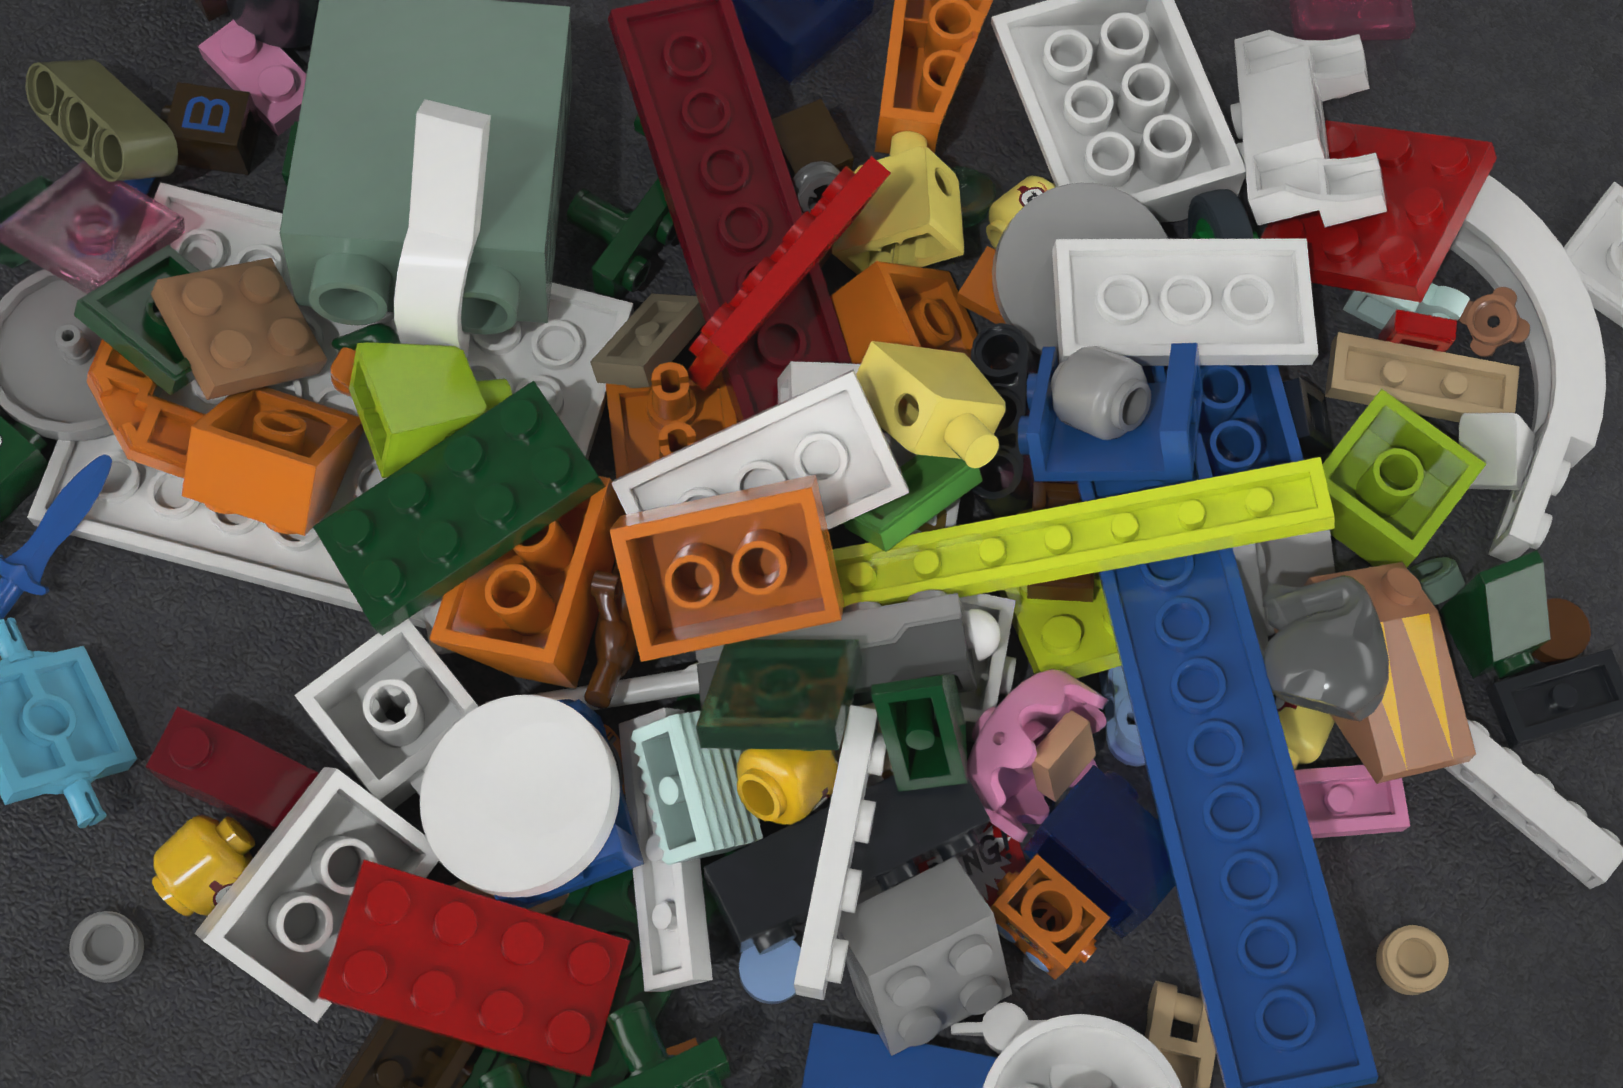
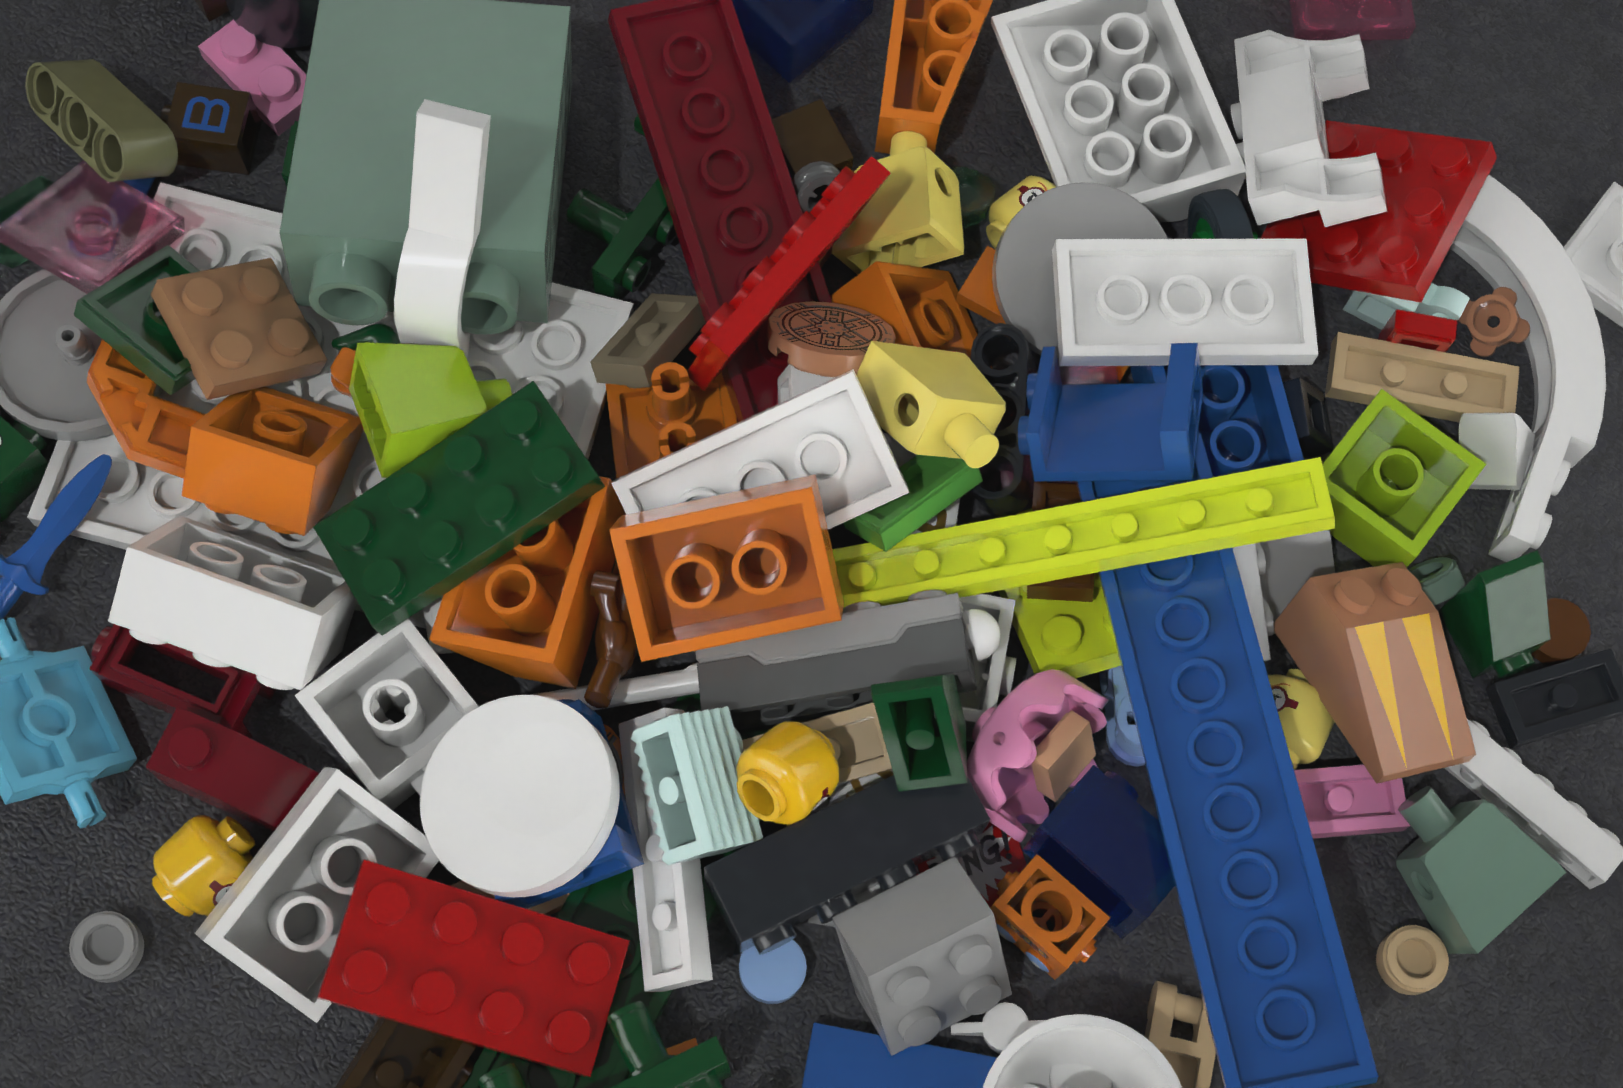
(115, 650): none -> dark red window
(233, 603): none -> white brick
(780, 694): clear green plate -> none
(825, 336): none -> nougat tile
(835, 883): white plate -> none
(1100, 393): light grey head -> none
(1326, 648): dark grey piece -> none
(1471, 869): none -> sand green torso

